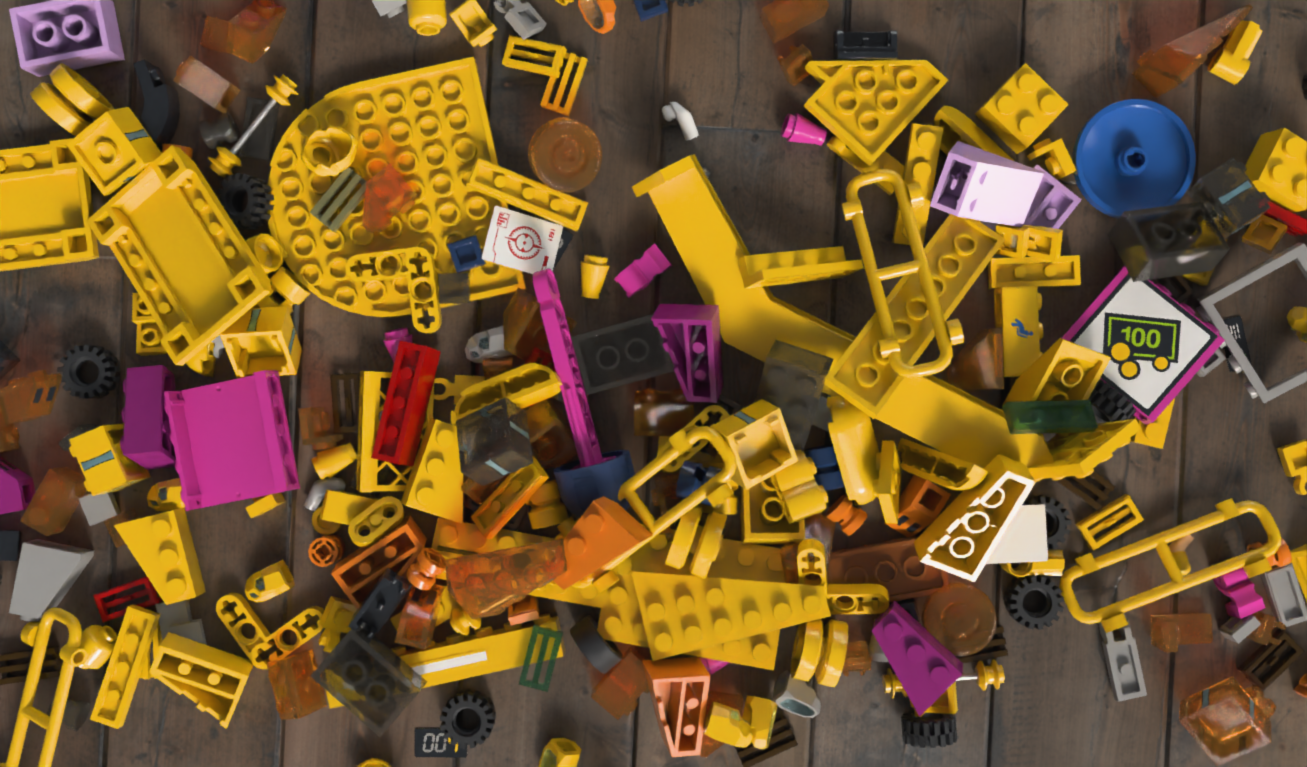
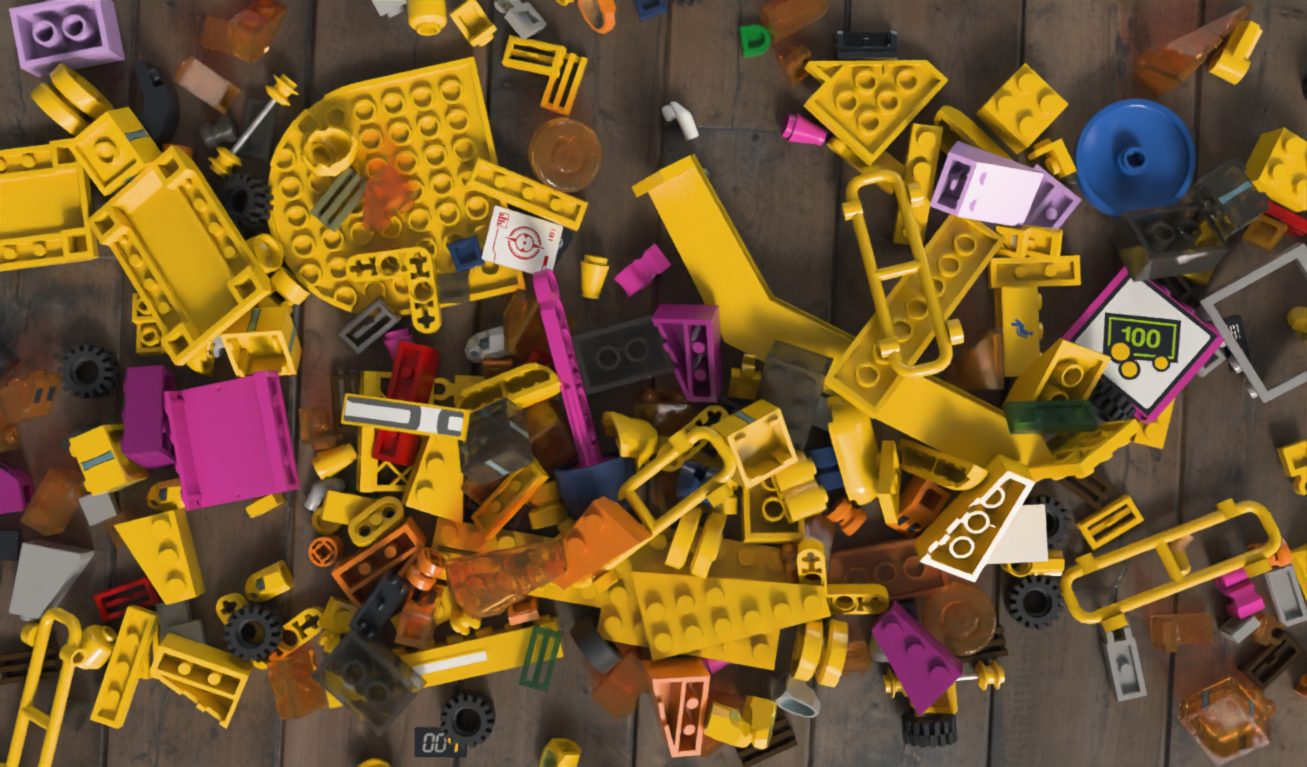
(241, 644): none -> black tyre
(387, 309): none -> dark brown tile
(405, 416): none -> slope
(635, 437): none -> yellow helmet
(744, 381): none -> yellow plate
(754, 40): none -> green tile
(796, 266): yellow fence -> none

